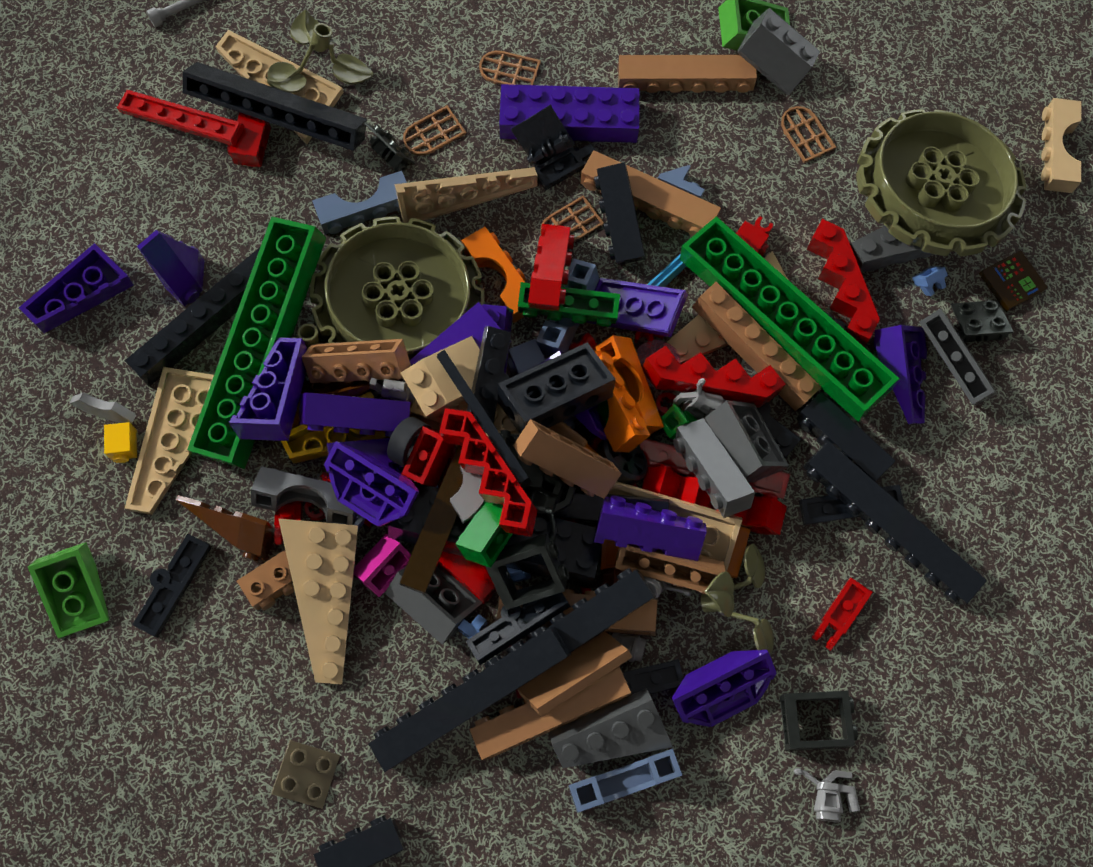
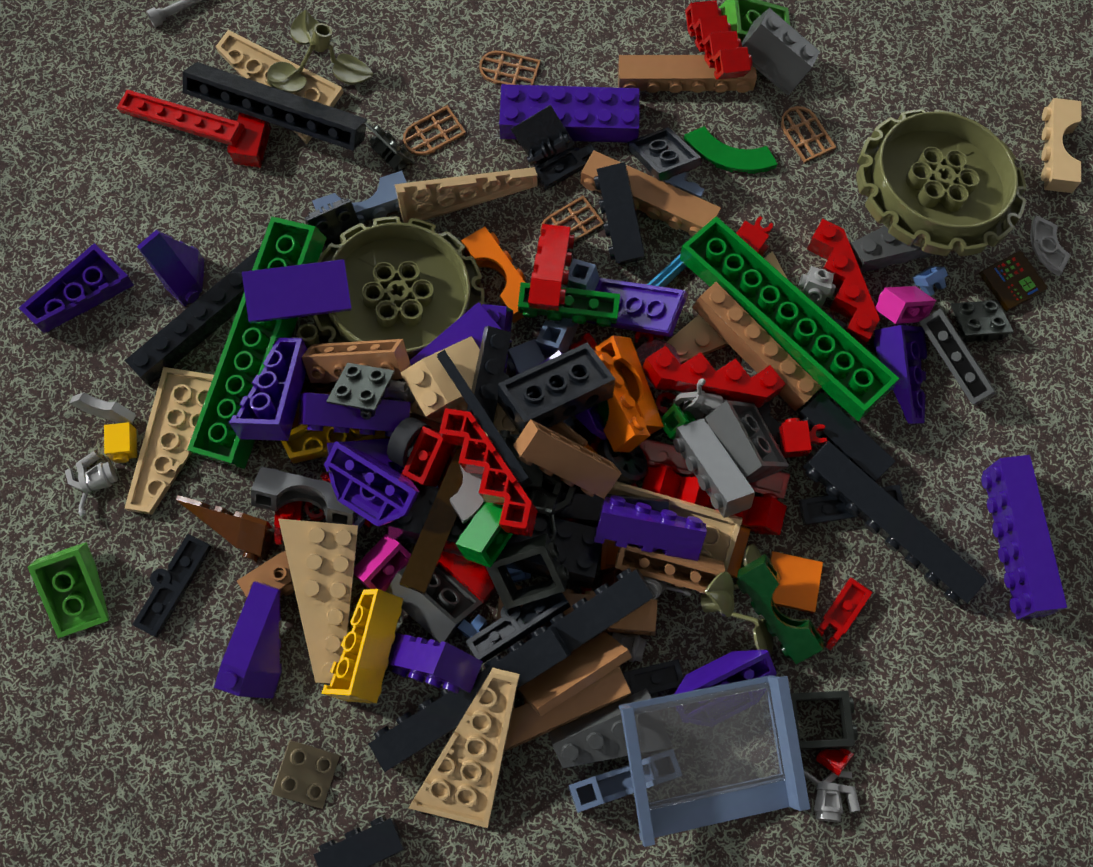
(96, 478): none -> light grey piece
(253, 654): none -> dark purple wedge
(296, 291): none -> dark purple tile
(334, 220): none -> black hinge
(361, 388): none -> pearl dark grey hinge
(366, 648): none -> yellow wedge
(435, 662): none -> dark purple wedge
(469, 767): none -> tan wing
(664, 154): none -> black plate
(713, 755): none -> clear piece
(715, 38): none -> red brick
(728, 157): none -> green tile
(797, 439): none -> red brick
(797, 583): none -> orange tile
(797, 636): none -> dark green arch
(817, 285): none -> light grey brick
(835, 759): none -> red tile
(904, 304): none -> dark pink brick
(1023, 538): none -> dark purple brick
(1046, 245): none -> light grey tile

